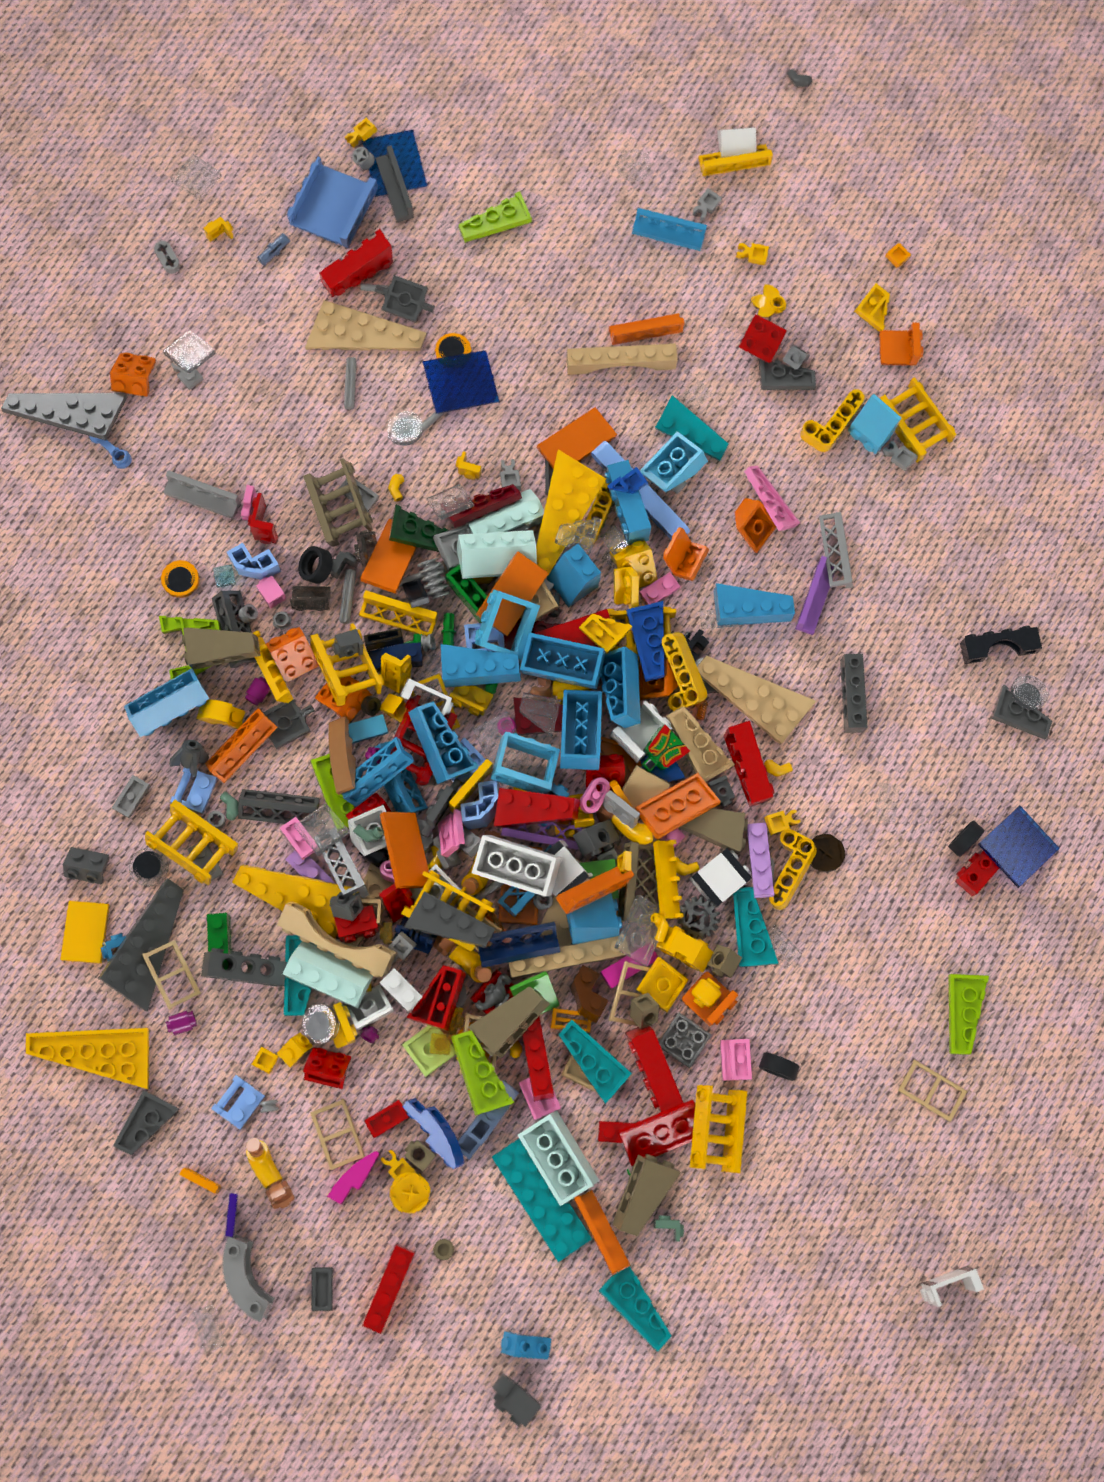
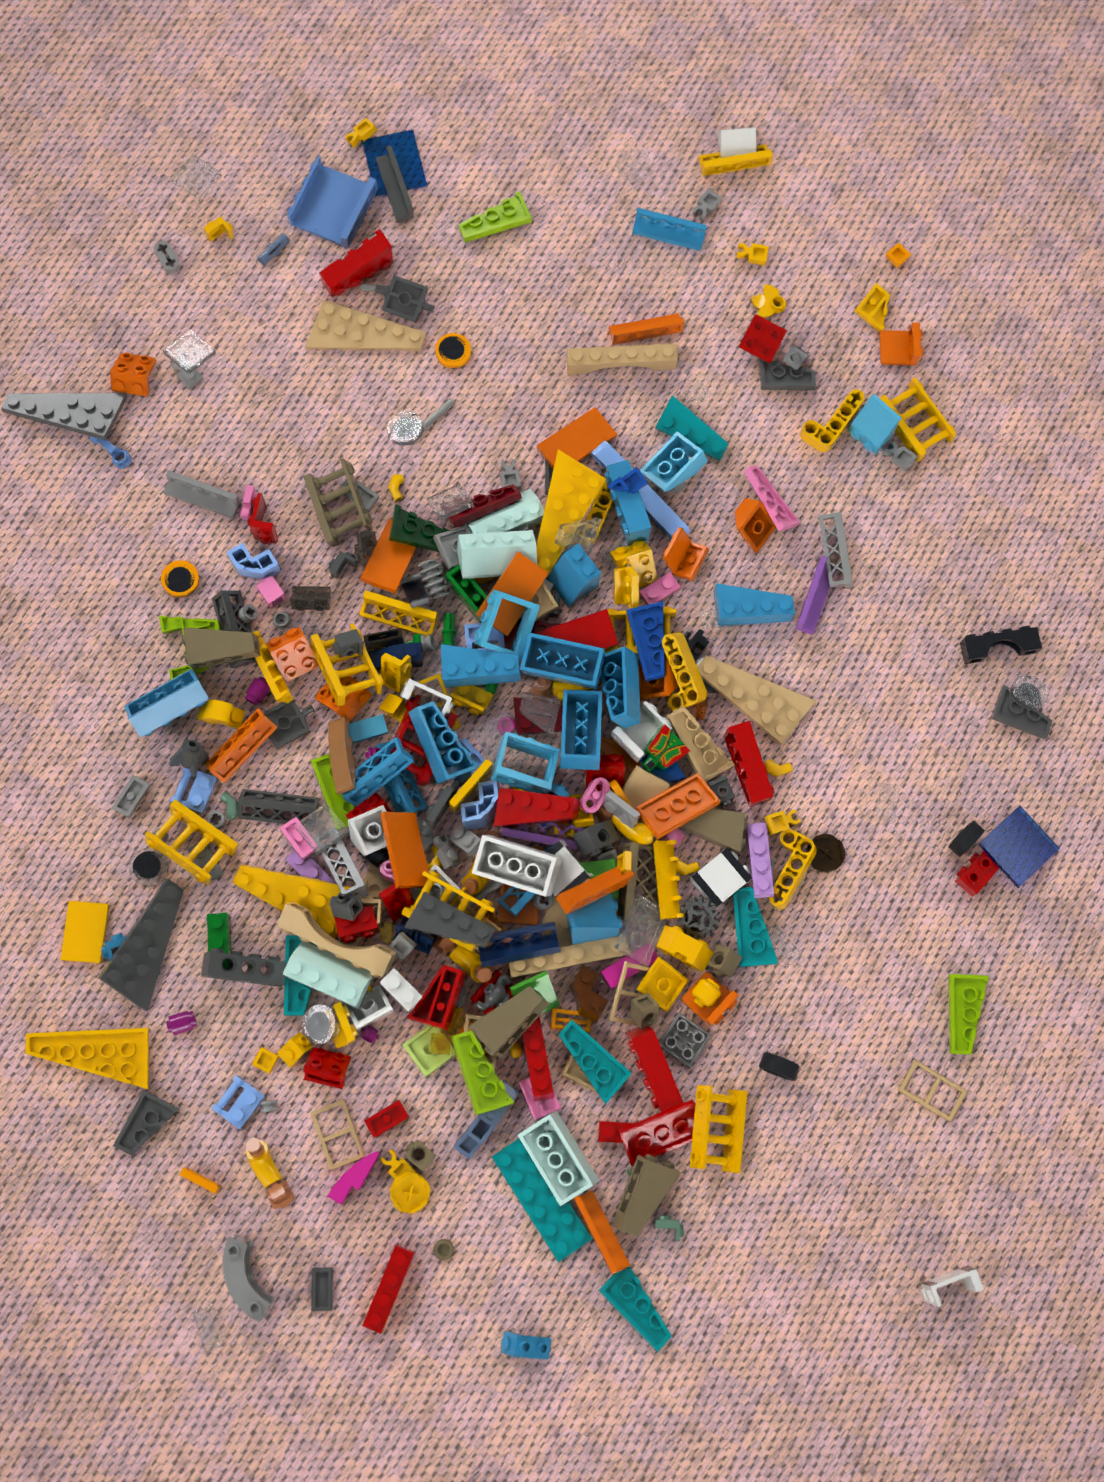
(85, 865): dark grey bracket -> none
(184, 968): tan window -> none
(224, 576): clear light blue plate -> none
(231, 1215): dark purple tile -> none
(324, 565): black tyre -> none
(347, 597): light grey axle -> none
(350, 379): light grey axle -> none
(360, 154): light grey wheel -> none
(368, 835): sand green arm -> none
(370, 705): pearl dark grey tile -> none
(441, 1137): slope -> none
(451, 833): bright pink plate -> none
(460, 381): clear blue piece -> none
(467, 469): yellow bracket -> none
(515, 1400): dark grey hinge -> none
(604, 632): yellow wing -> none
(614, 540): clear tile -> none
(661, 924): yellow arm -> none
(735, 1059): bright pink plate -> none
(799, 80): dark grey arm -> none
(853, 693): dark grey brick -> none

